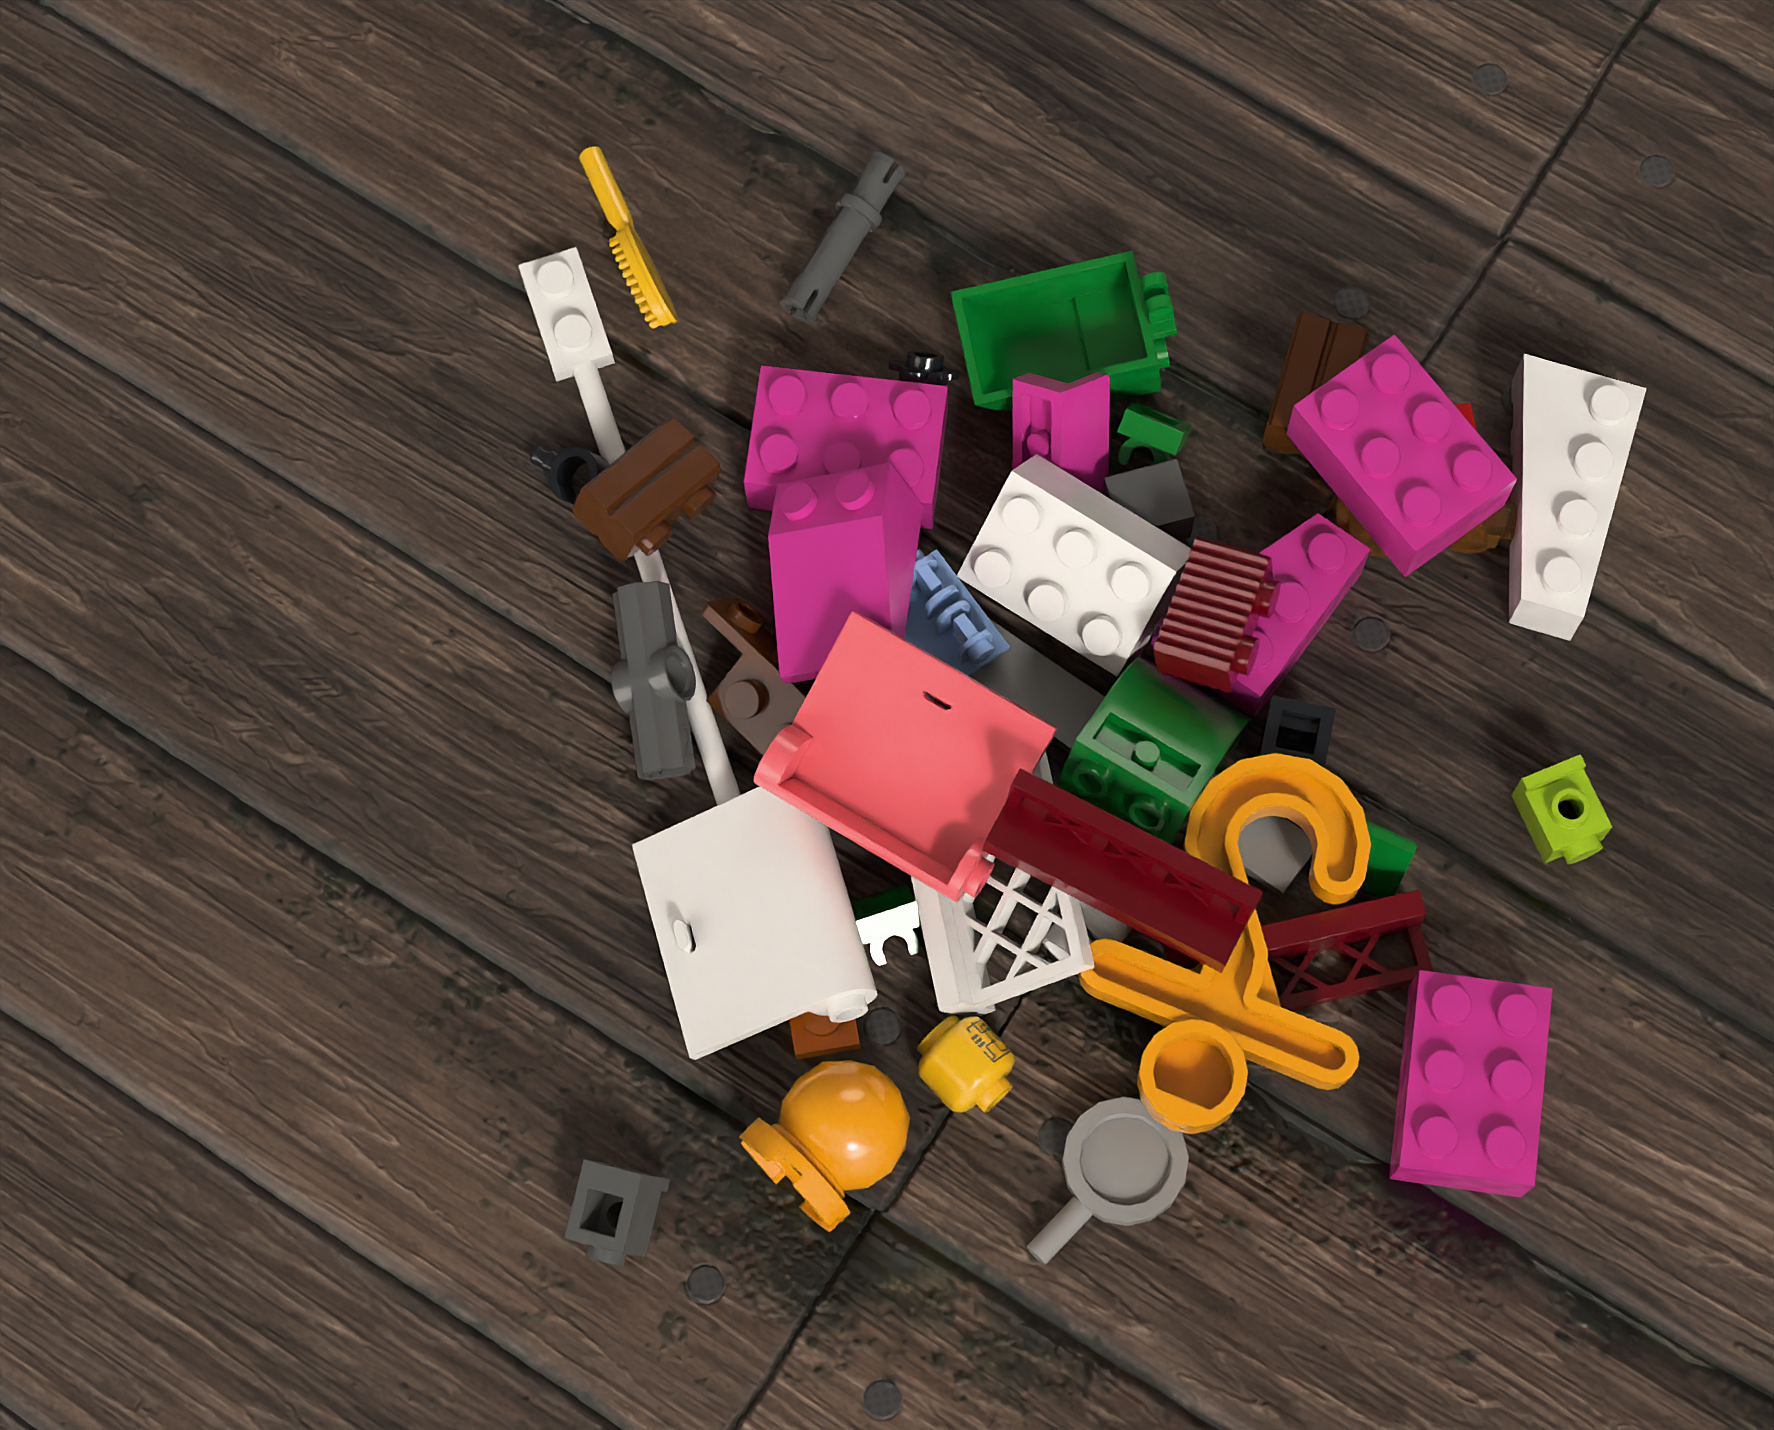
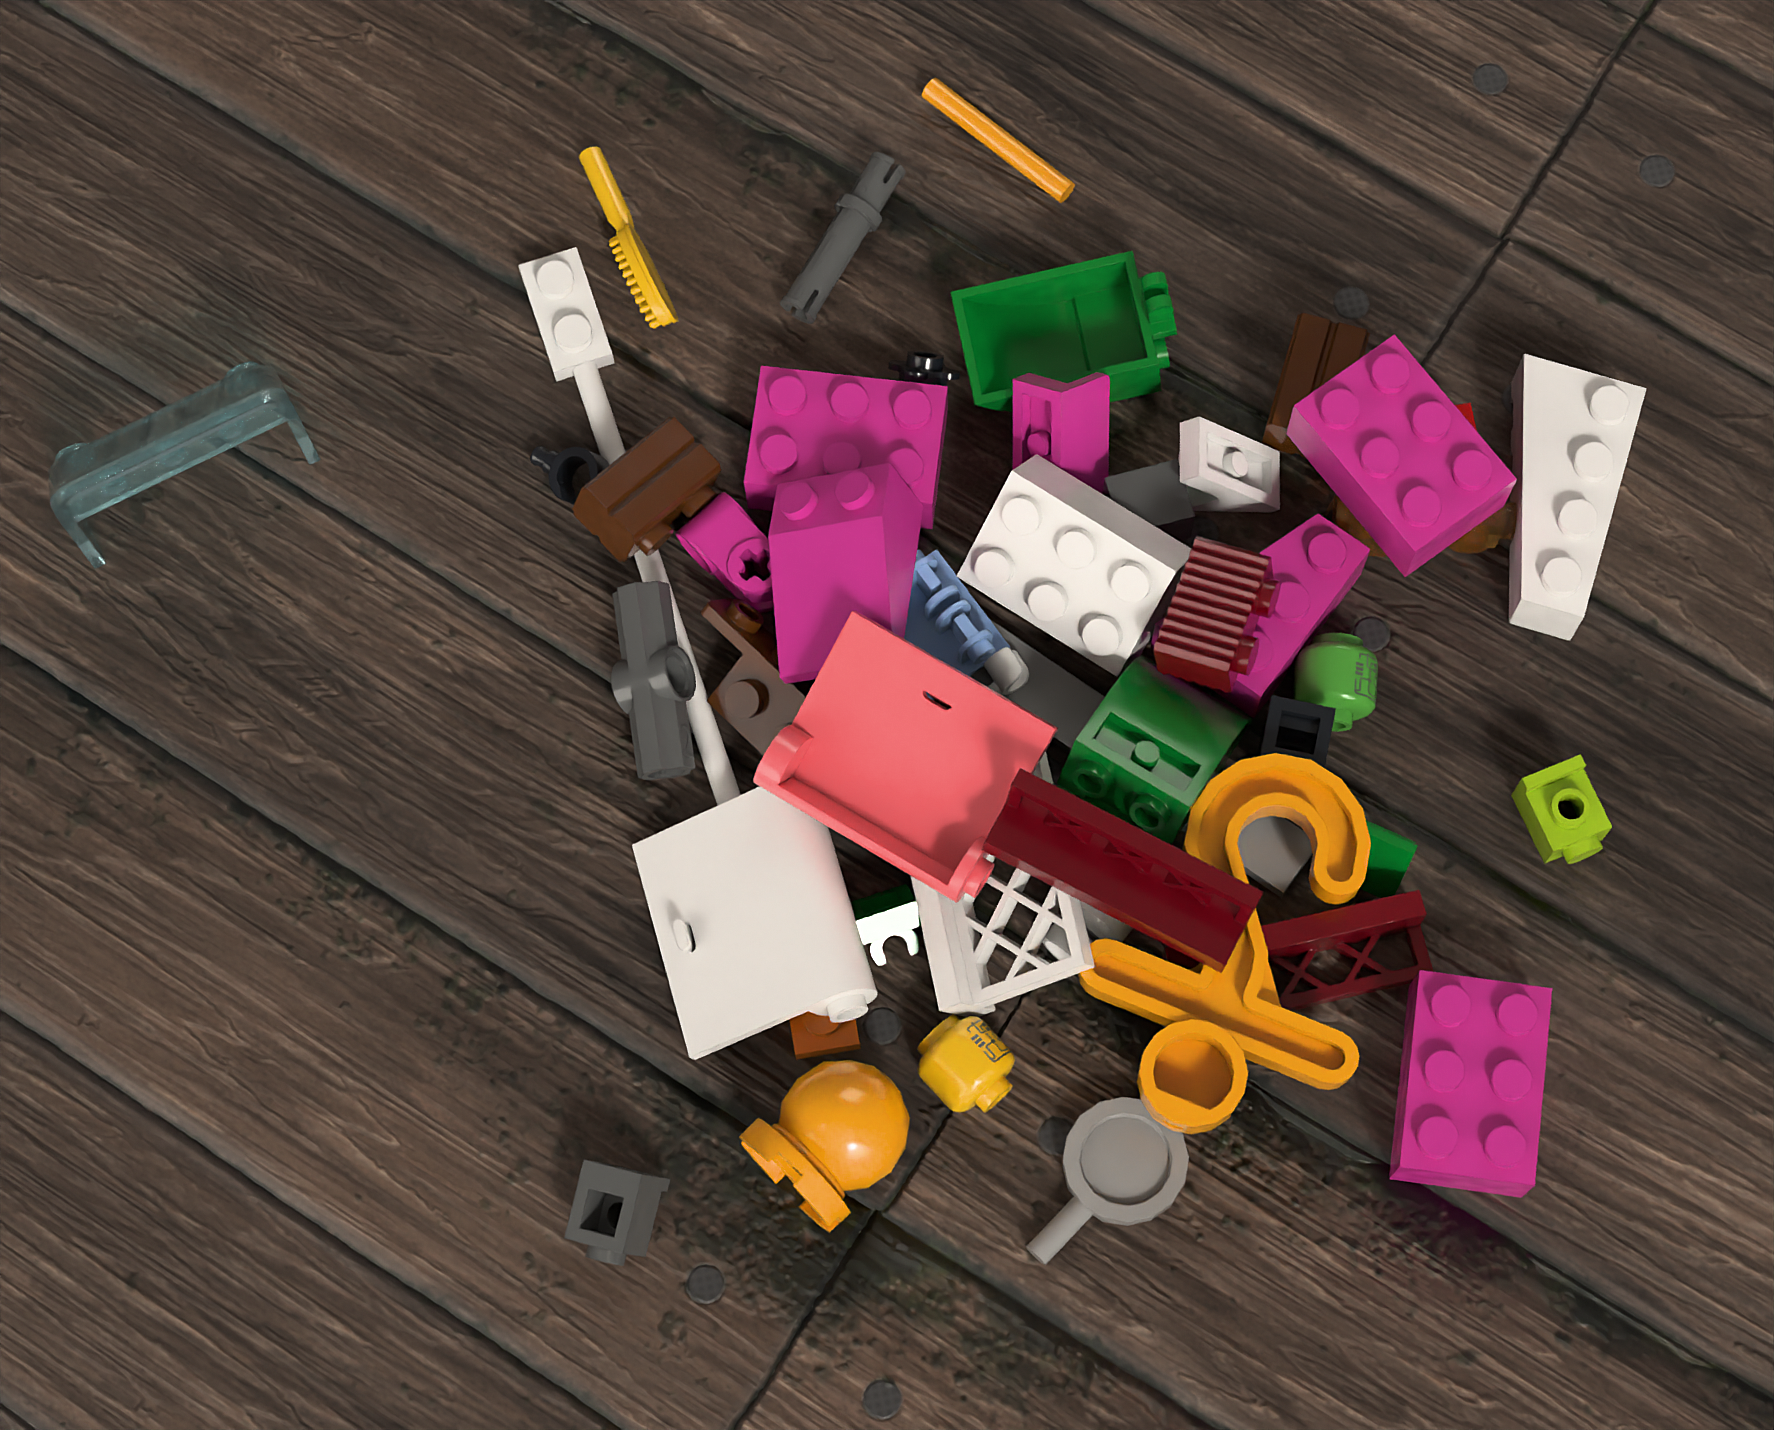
(165, 444): none -> clear light blue windscreen
(731, 548): none -> dark pink piece
(998, 140): none -> light orange bar
(1007, 671): none -> white hand
(1152, 430): green tile -> none
(1227, 469): none -> white slope
(1338, 675): none -> bright green head

